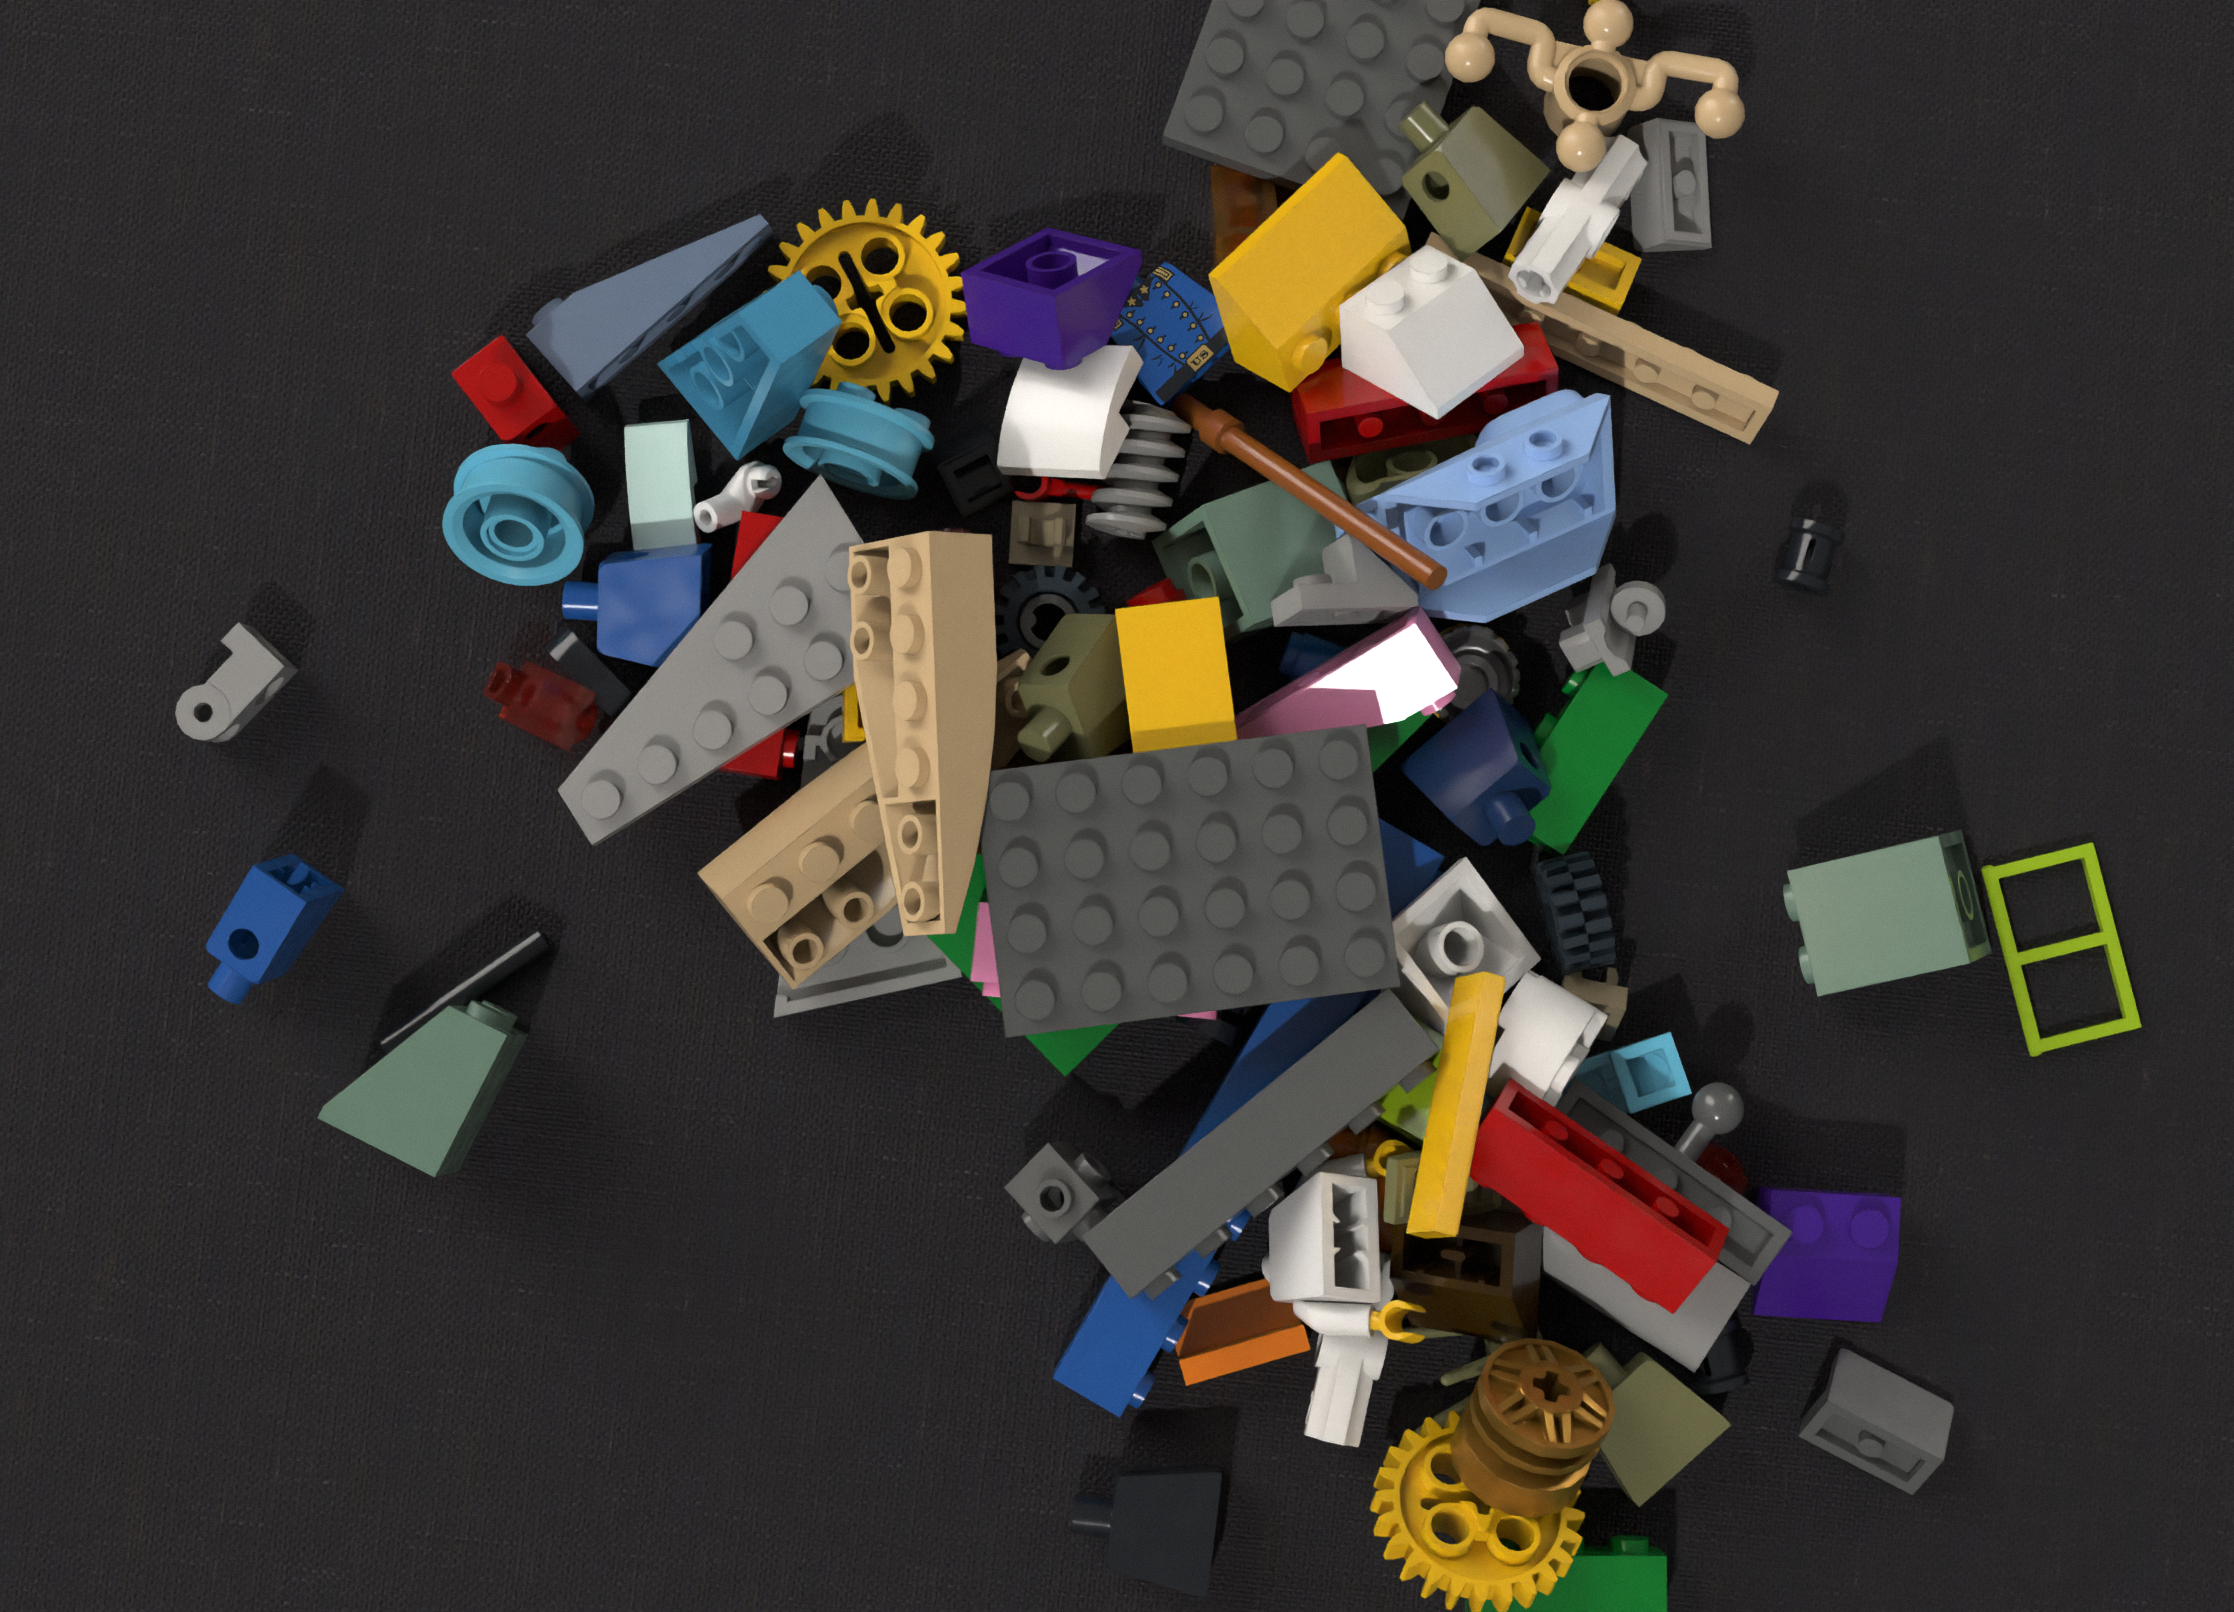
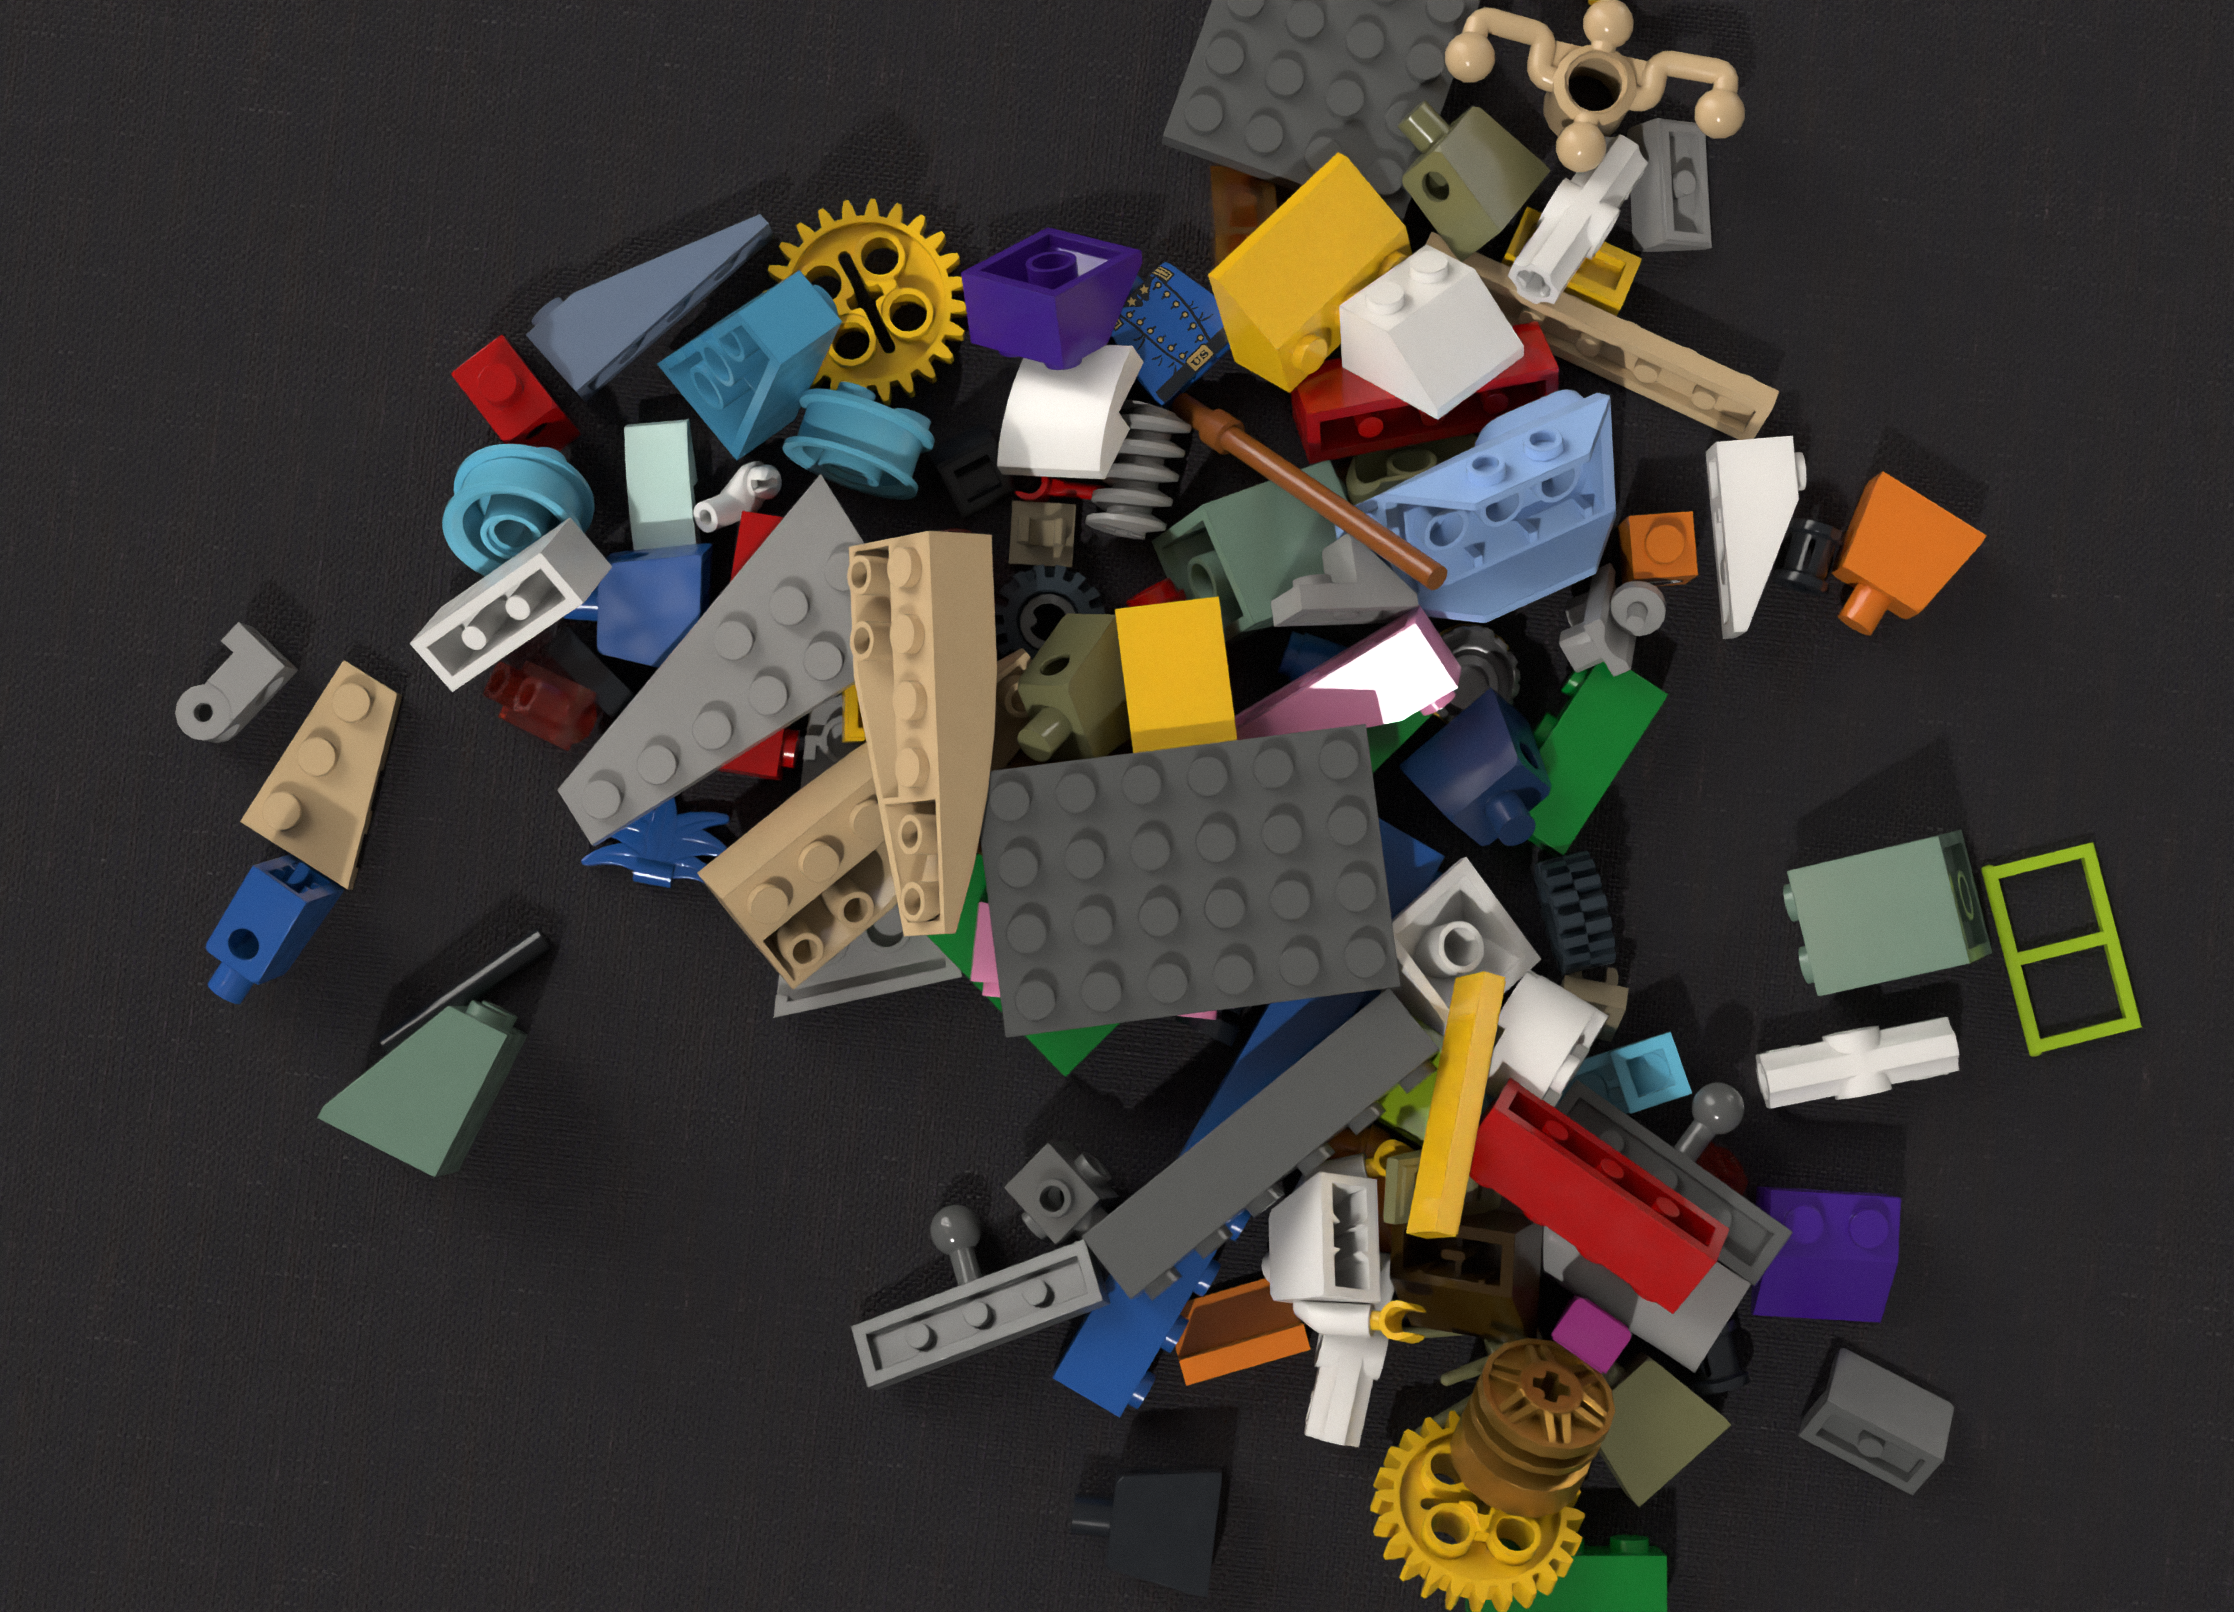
(328, 776): none -> tan wing
(511, 604): none -> white brick
(663, 845): none -> blue piece
(981, 1309): none -> plate
(1591, 1333): none -> magenta slope
(1658, 548): none -> orange brick
(1751, 506): none -> white slope
(1857, 1062): none -> white piece
(1898, 553): none -> orange torso

